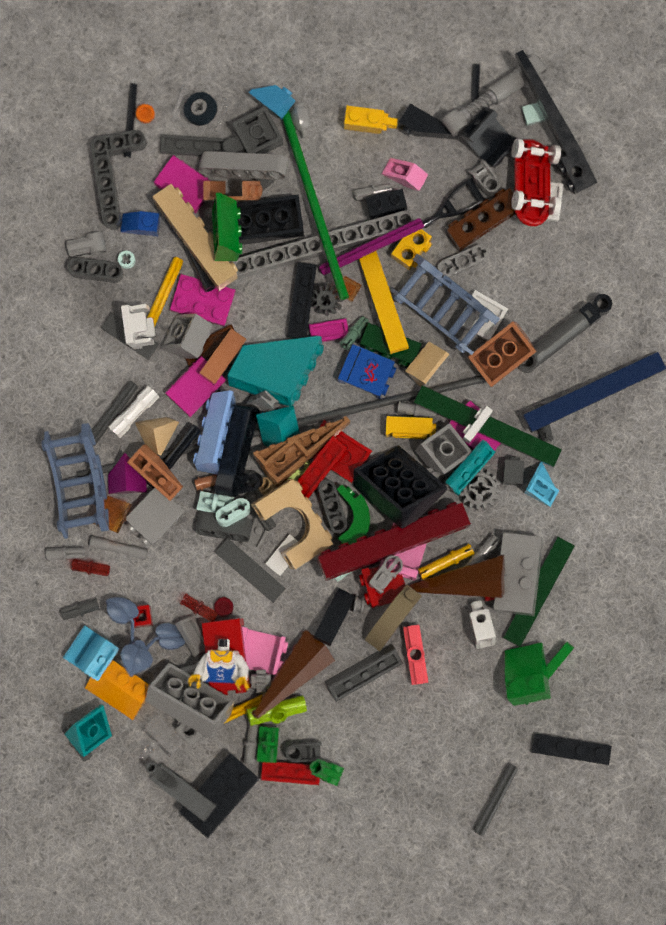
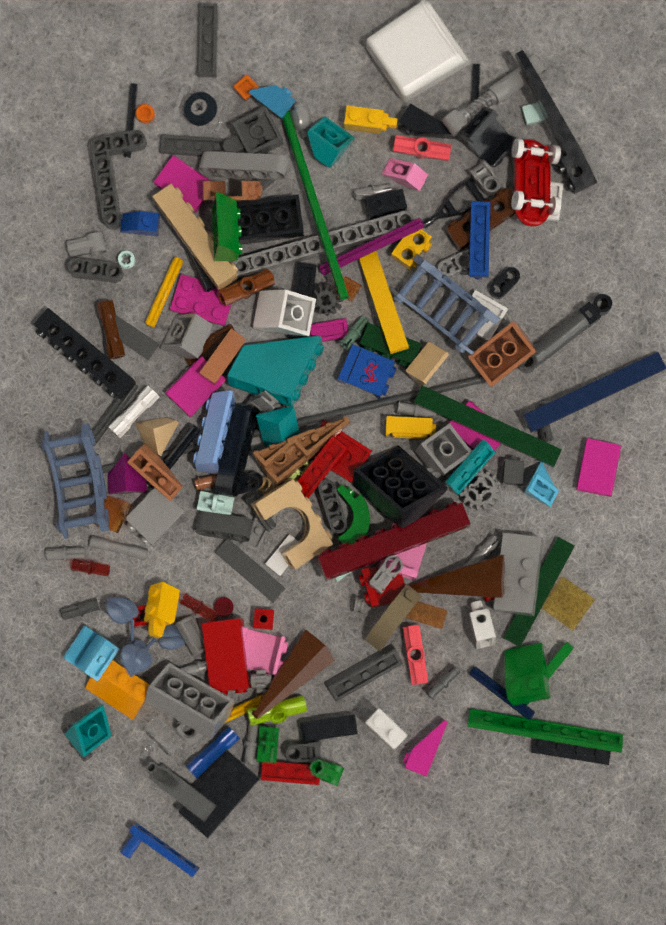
(50, 320): none -> black brick
(108, 317): none -> reddish brown axle
(137, 327): white panel -> none
(141, 834): none -> blue piece
(161, 607): none -> yellow hinge
(207, 40): none -> dark grey tile
(212, 752): none -> blue axle
(221, 667): torso -> none
(232, 511): light aqua beam -> none
(236, 291): none -> dark orange piece
(244, 86): none -> orange plate
(268, 625): none -> red plate
(284, 312): none -> white slope
(328, 141): none -> teal slope
(328, 728): none -> black beam
(334, 617): black tile -> none
(386, 729): none -> white panel
(416, 51): none -> white piece
(422, 755): none -> dark pink slope
(428, 615): none -> clear orange tile
(434, 150): none -> coral piece
(442, 681): none -> dark grey pin
(446, 561): yellow pin -> none
(471, 430): white plate -> none
(479, 240): none -> blue piece
(496, 799): dark grey axle -> none
(499, 691): none -> dark blue axle
(508, 285): none -> black beam
(545, 730): none -> green tile
(568, 603): none -> clear yellow tile
(598, 467): none -> dark pink piece

